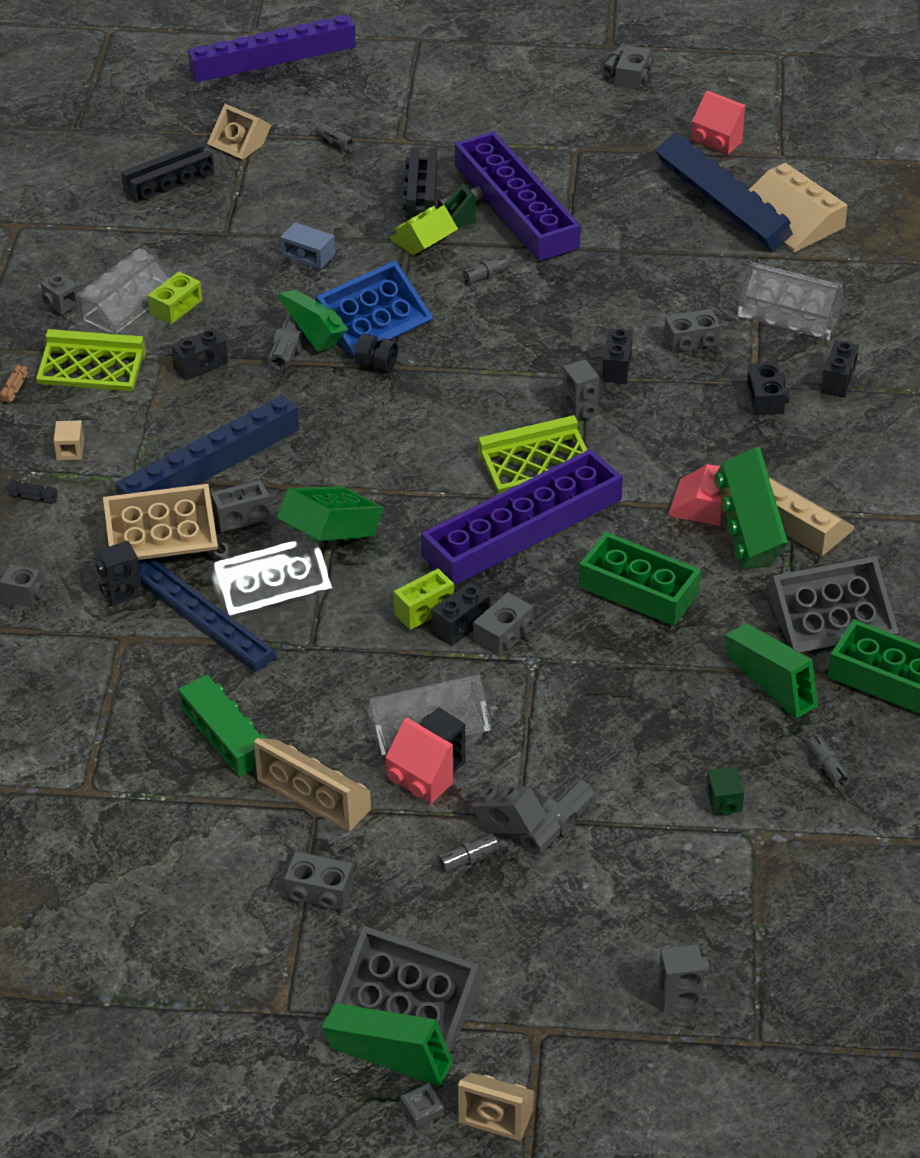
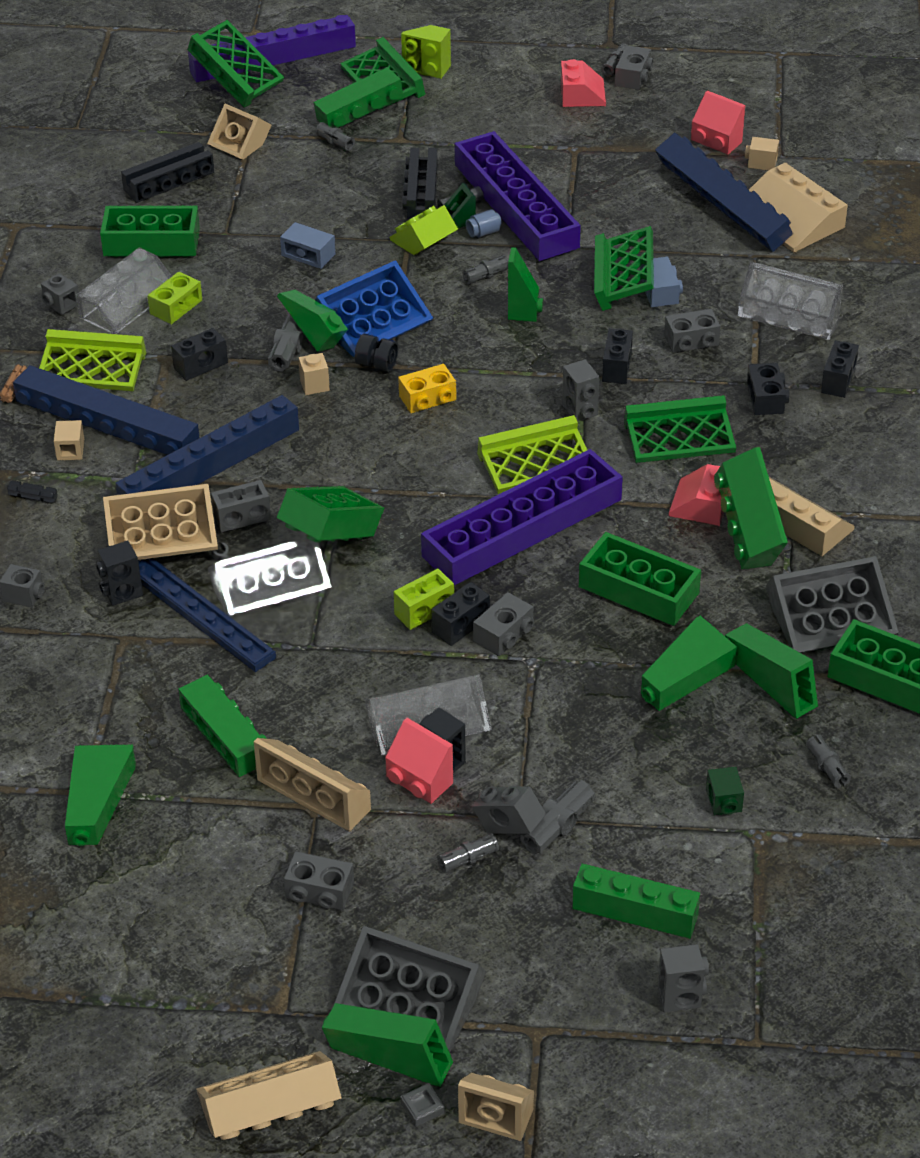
(95, 789): none -> green slope
(104, 411): none -> dark blue brick
(151, 228): none -> green brick
(223, 69): none -> green fence
(269, 1094): none -> tan slope
(314, 373): none -> tan brick
(359, 98): none -> green brick
(388, 58): none -> green fence
(427, 50): none -> lime slope
(427, 388): none -> yellow brick
(483, 223): none -> sand blue brick
(522, 290): none -> green slope
(581, 85): none -> coral slope
(606, 267): none -> green fence
(636, 900): none -> green brick
(666, 284): none -> sand blue brick
(676, 414): none -> green fence
(688, 664): none -> green slope
(762, 153): none -> tan brick

